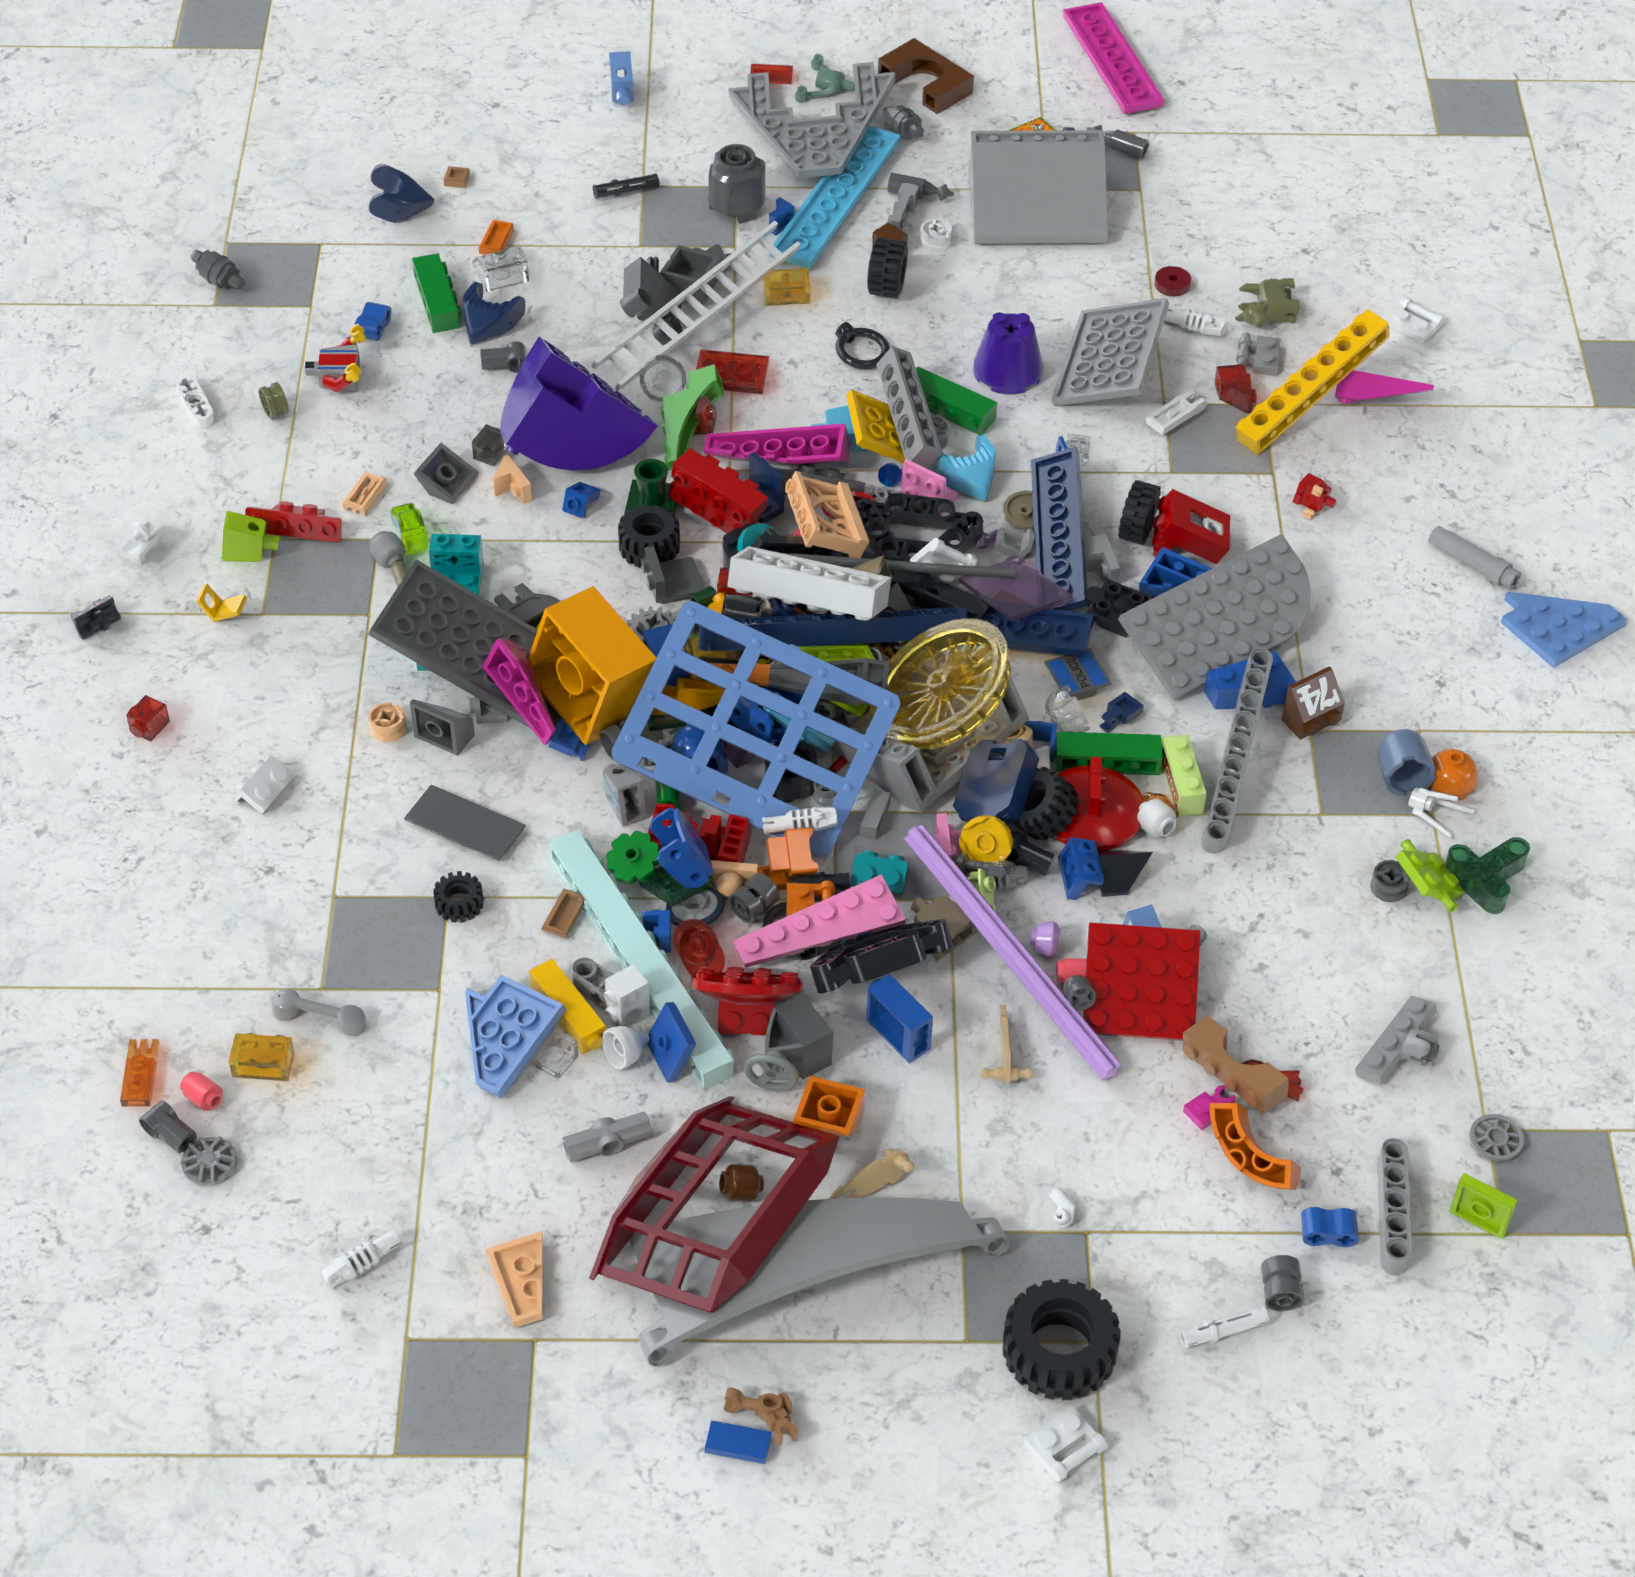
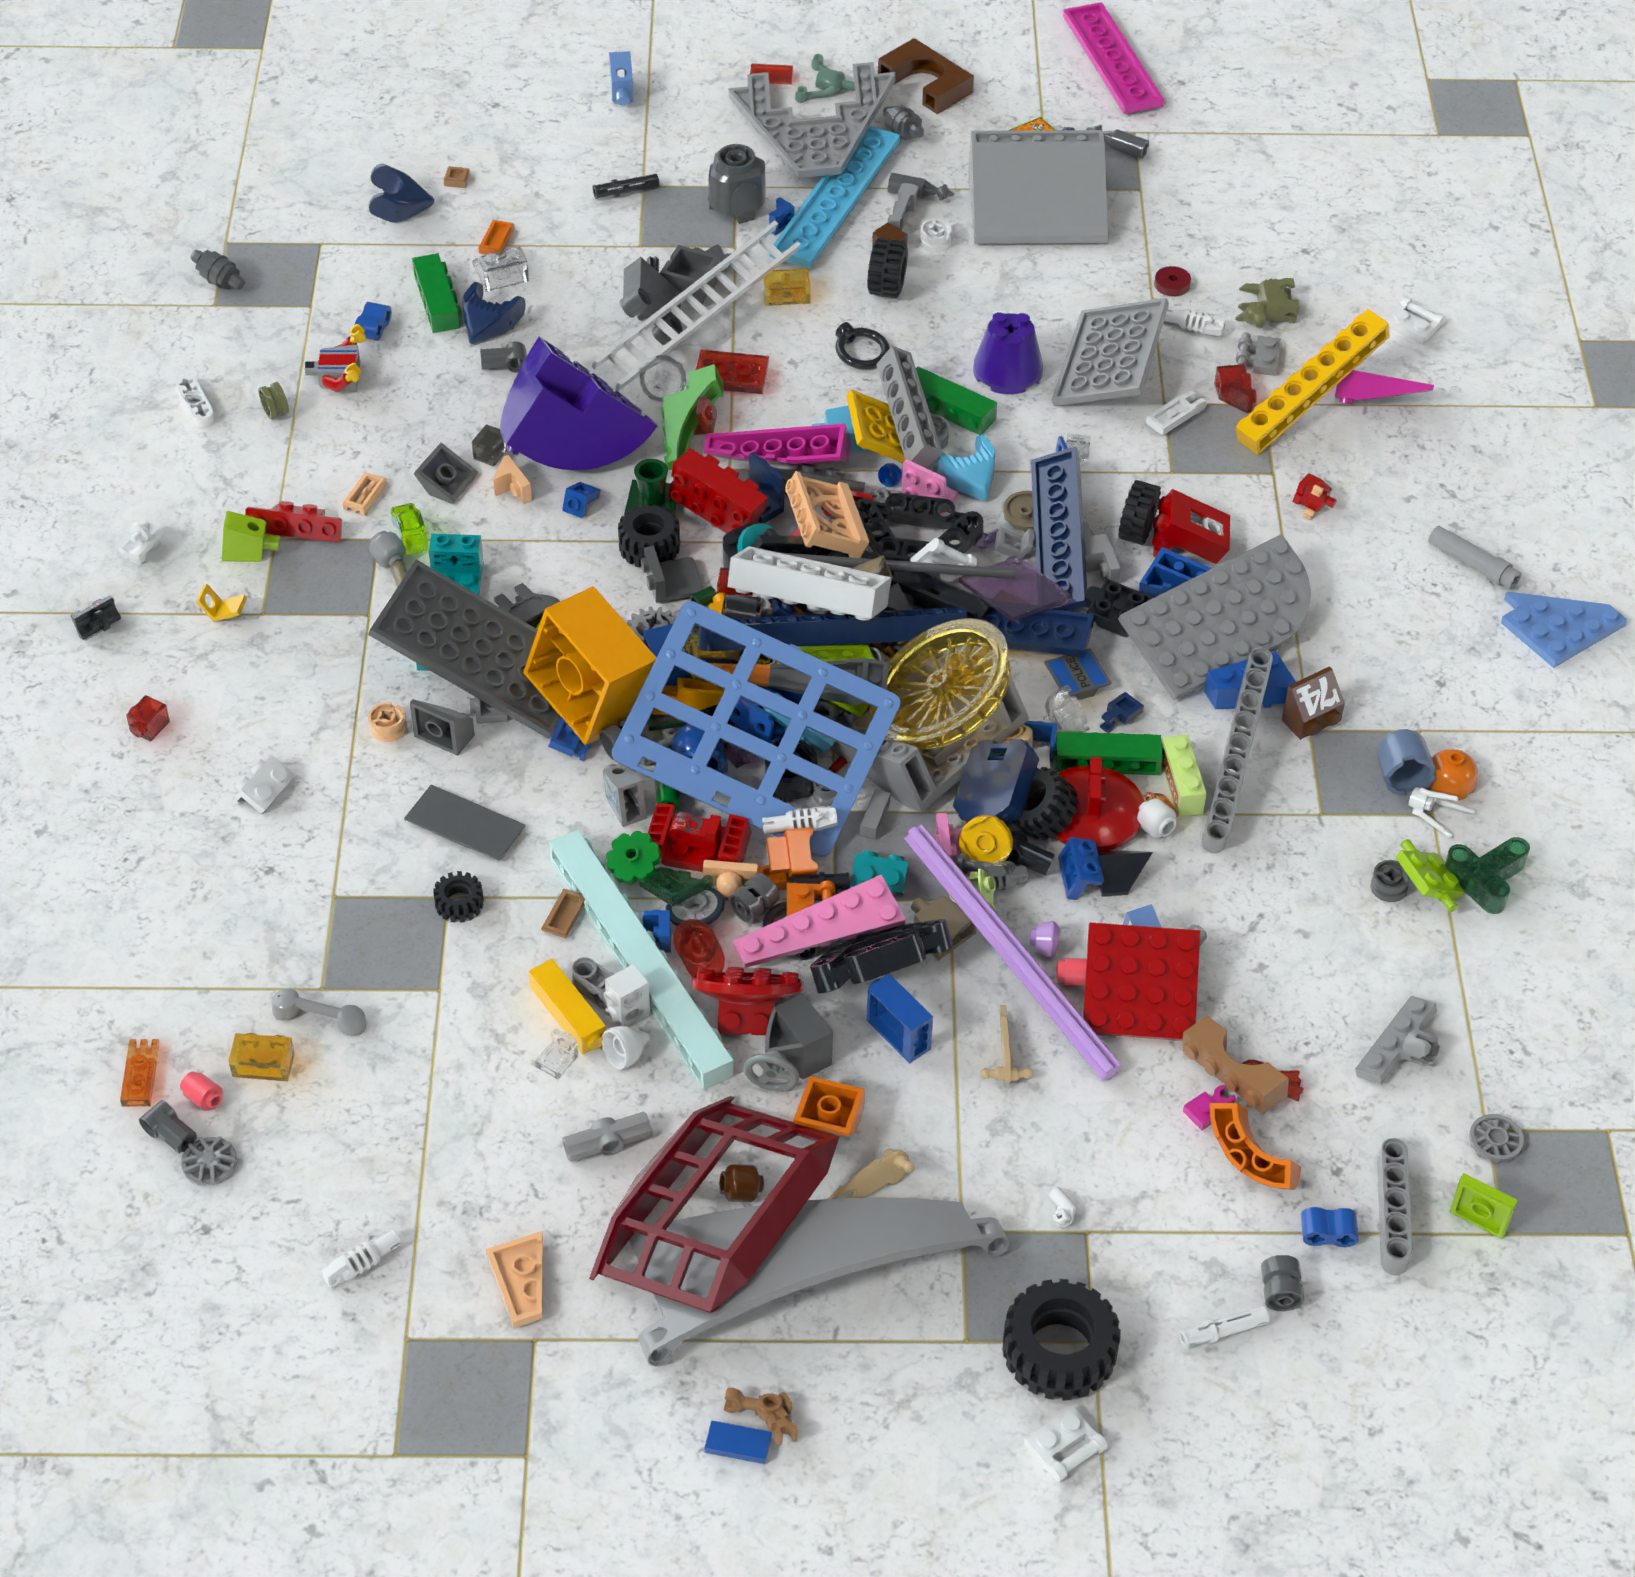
(507, 1031): medium blue wing -> none
(516, 680): dark pink wedge -> none
(670, 1042): blue plate -> none
(682, 850): blue piece -> none
(1079, 999): dark grey wheel -> none

